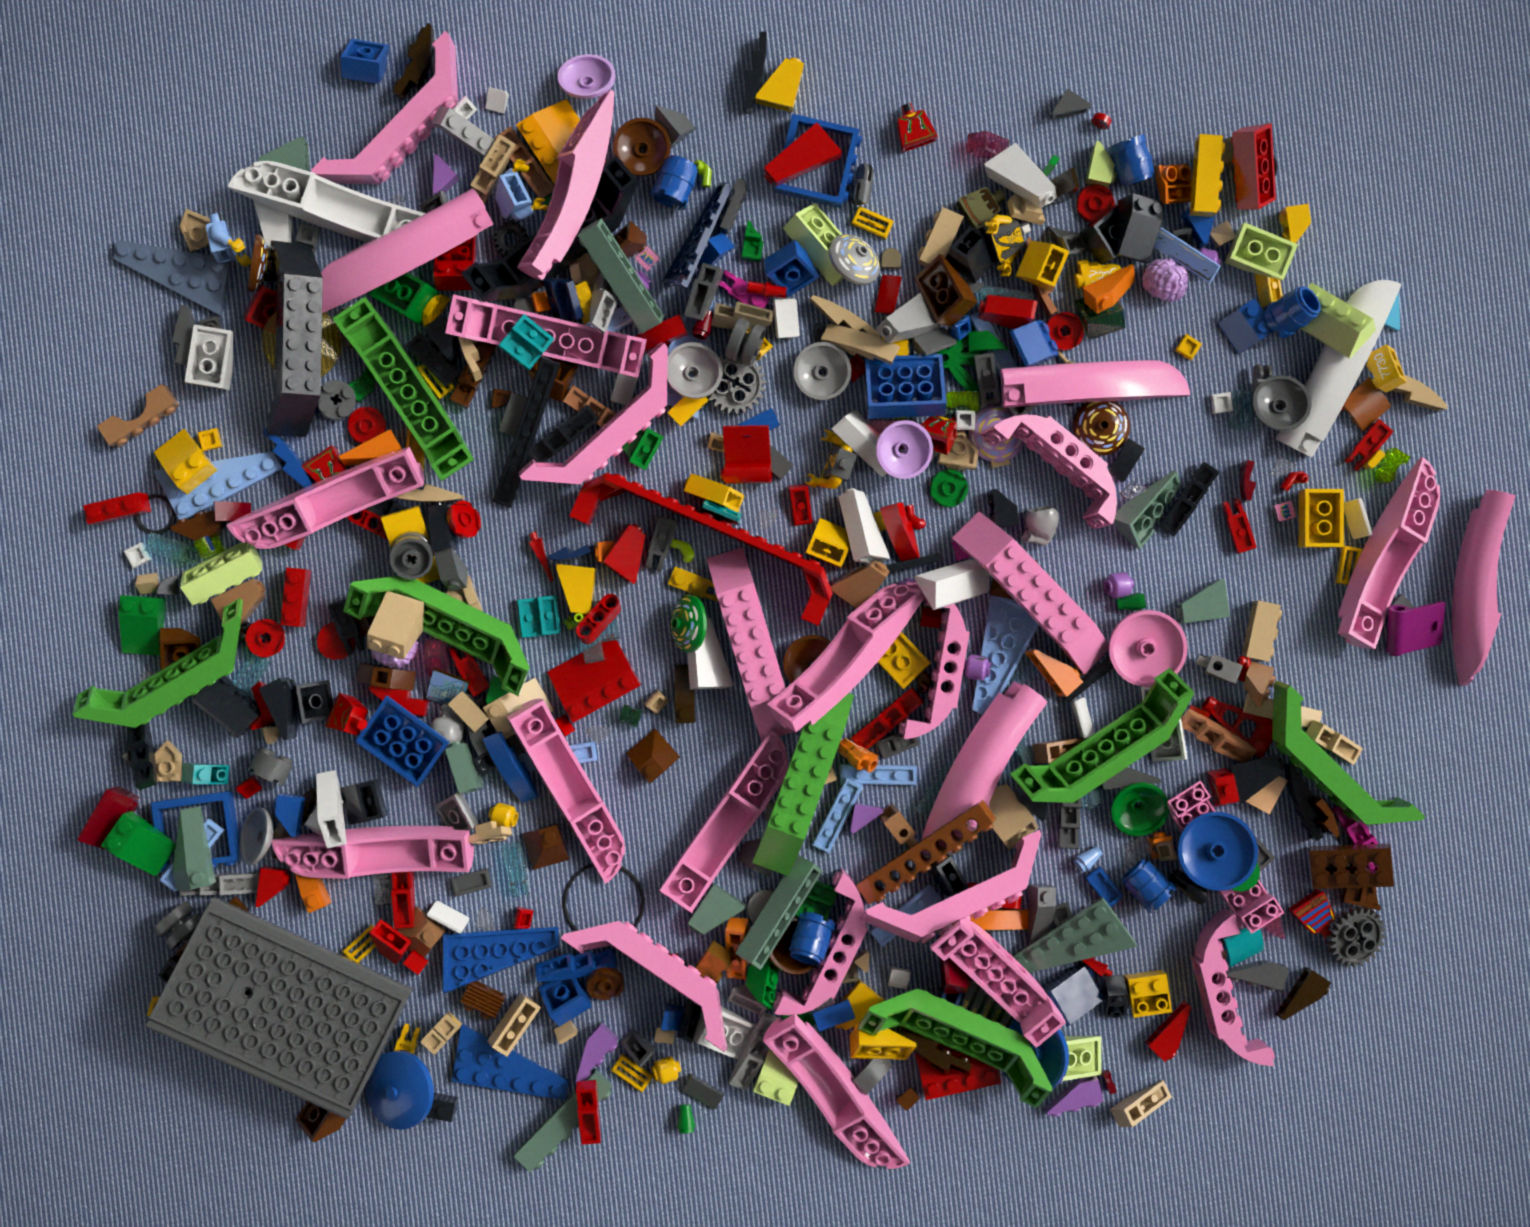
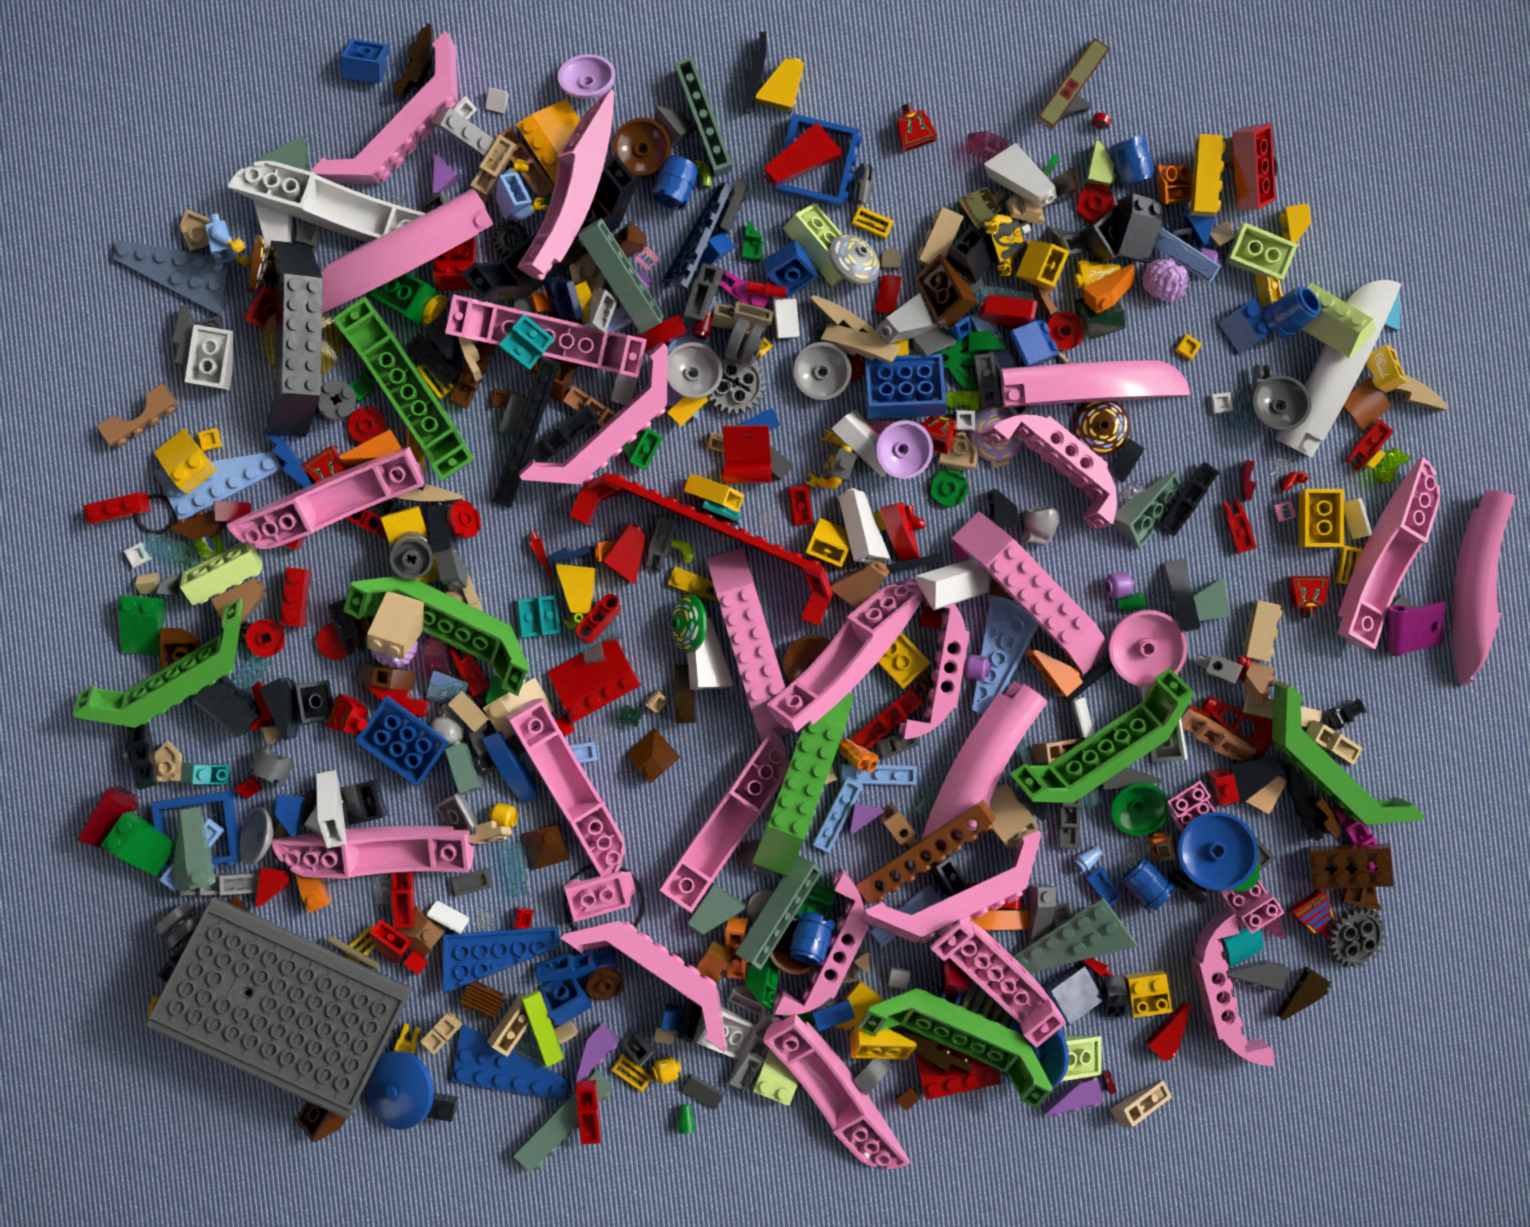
(353, 952): none -> dark tan bar
(525, 1054): none -> clear light blue tile
(542, 1028): none -> lime tile
(599, 895): none -> bright pink slope
(703, 116): none -> sand green brick
(1072, 84): none -> olive tile
(1182, 595): none -> black slope
(1308, 592): none -> red torso
(1344, 714): none -> black connector

